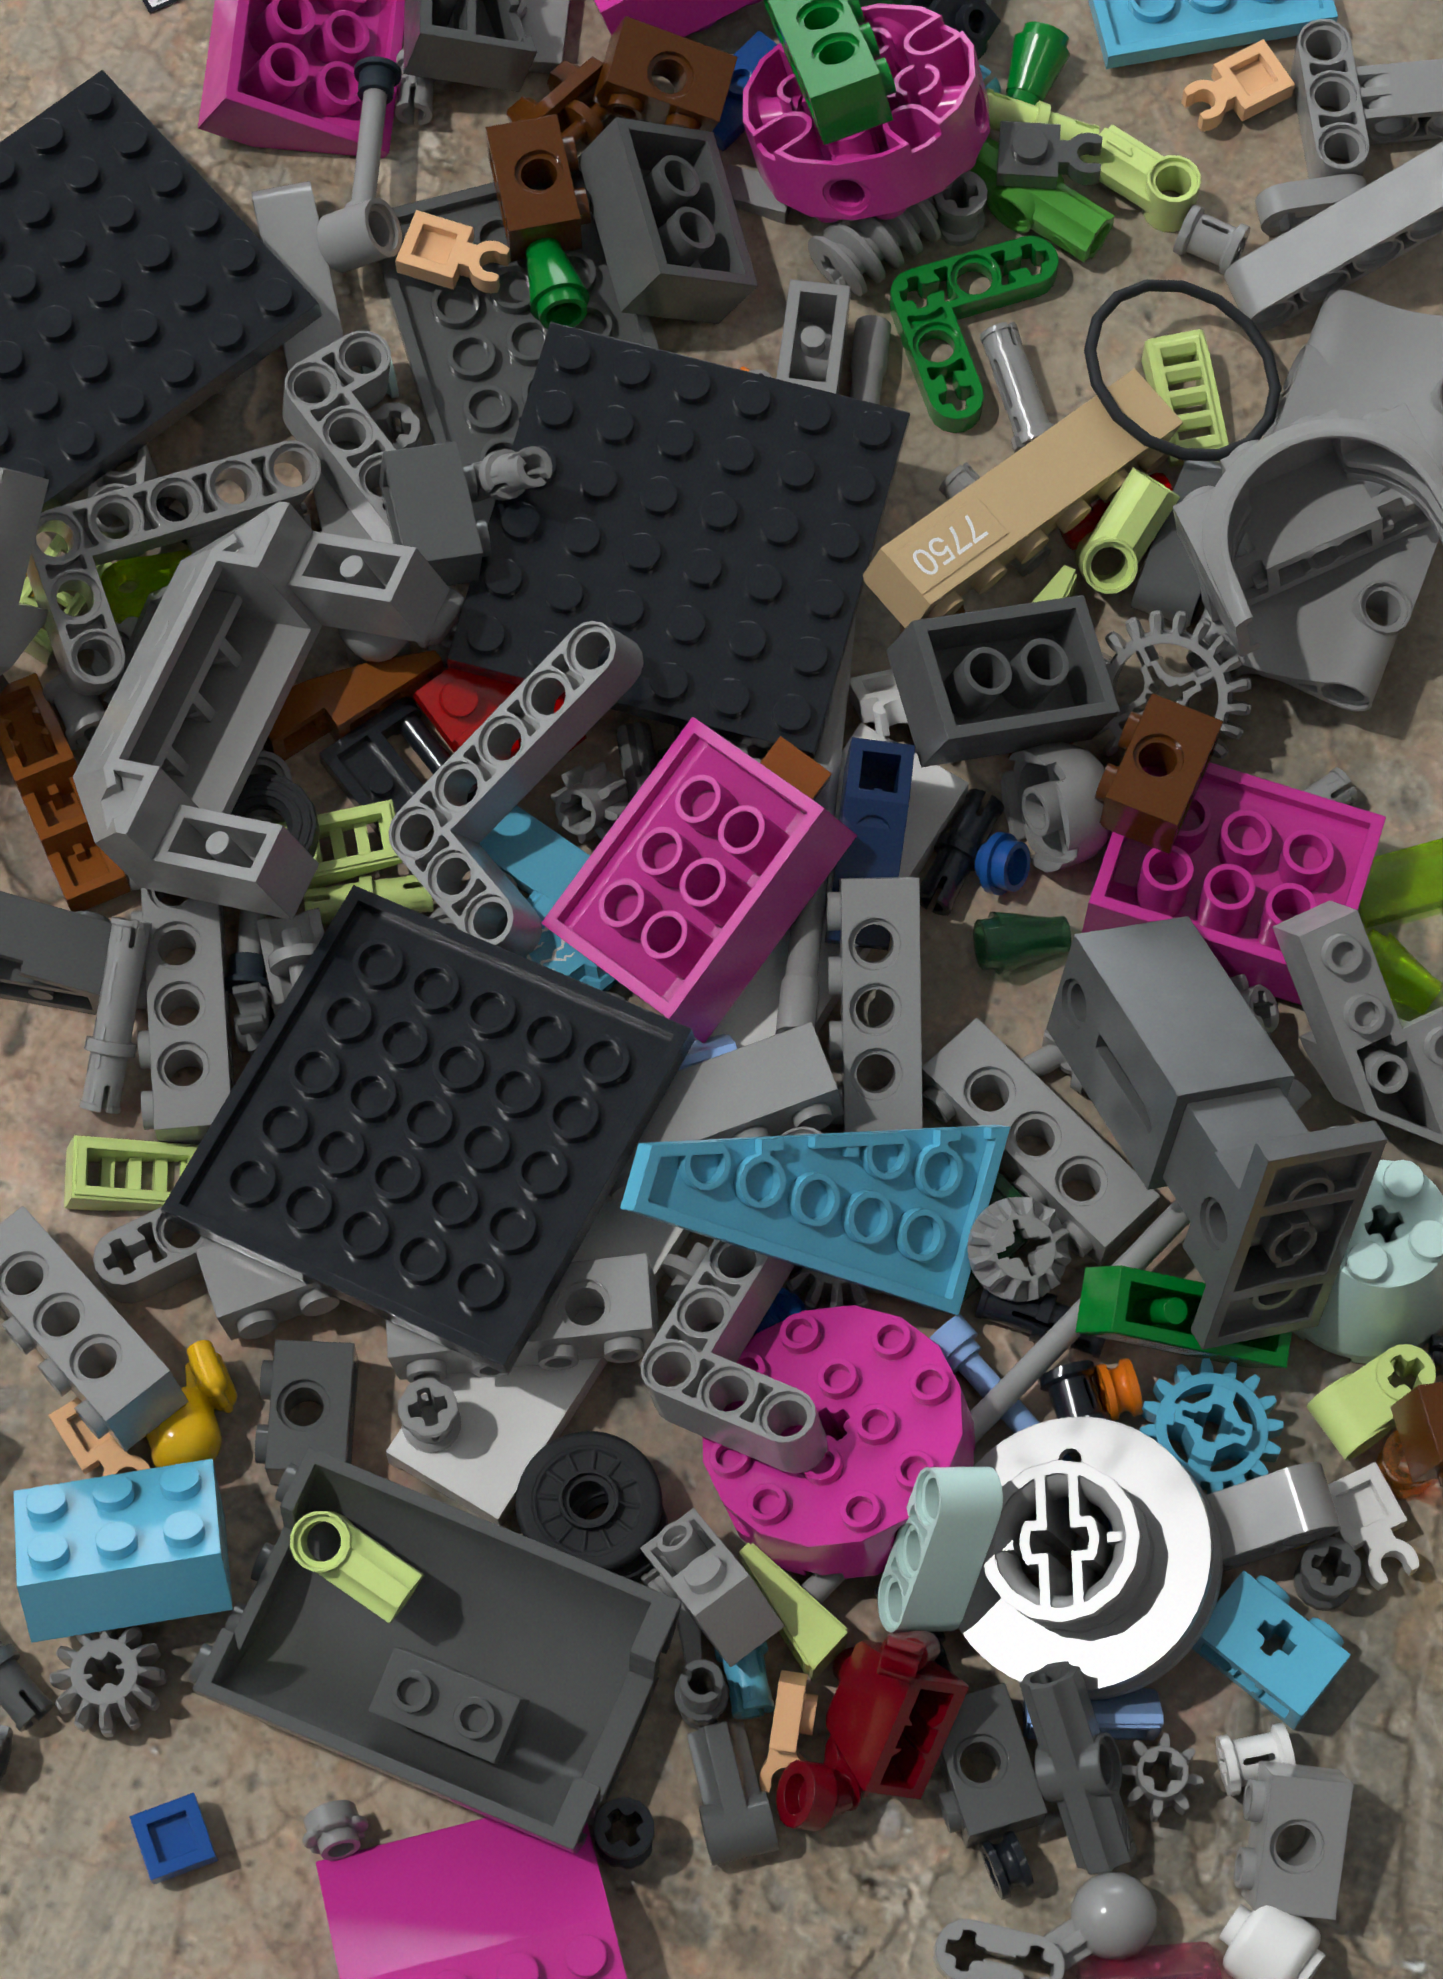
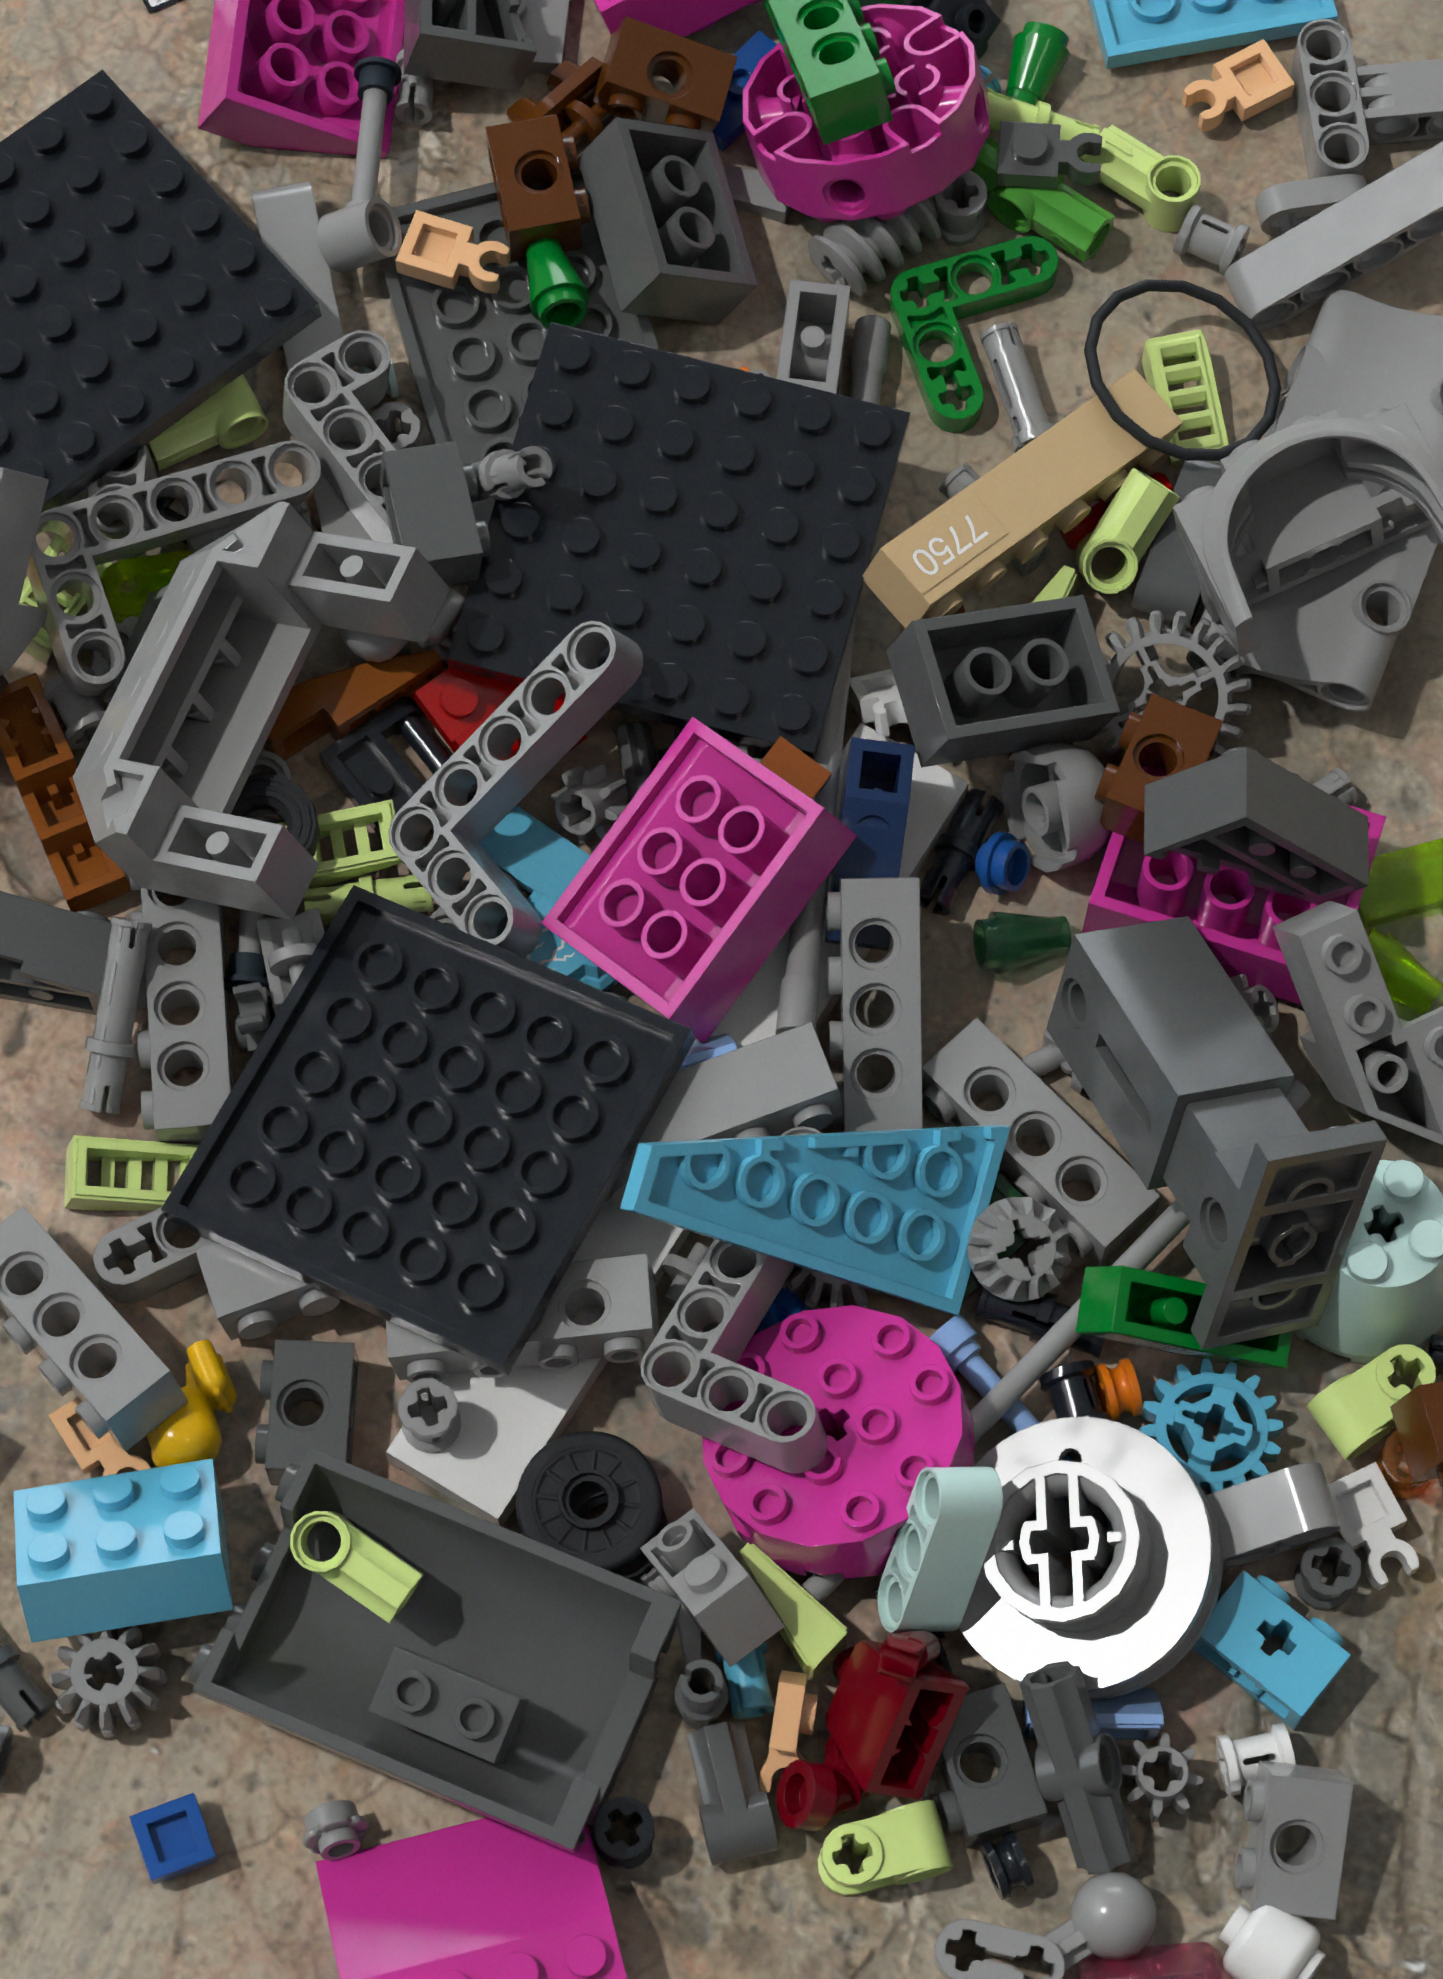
(226, 419): none -> yellowish green piece
(897, 1846): none -> yellowish green piece
(1261, 822): none -> dark grey wedge

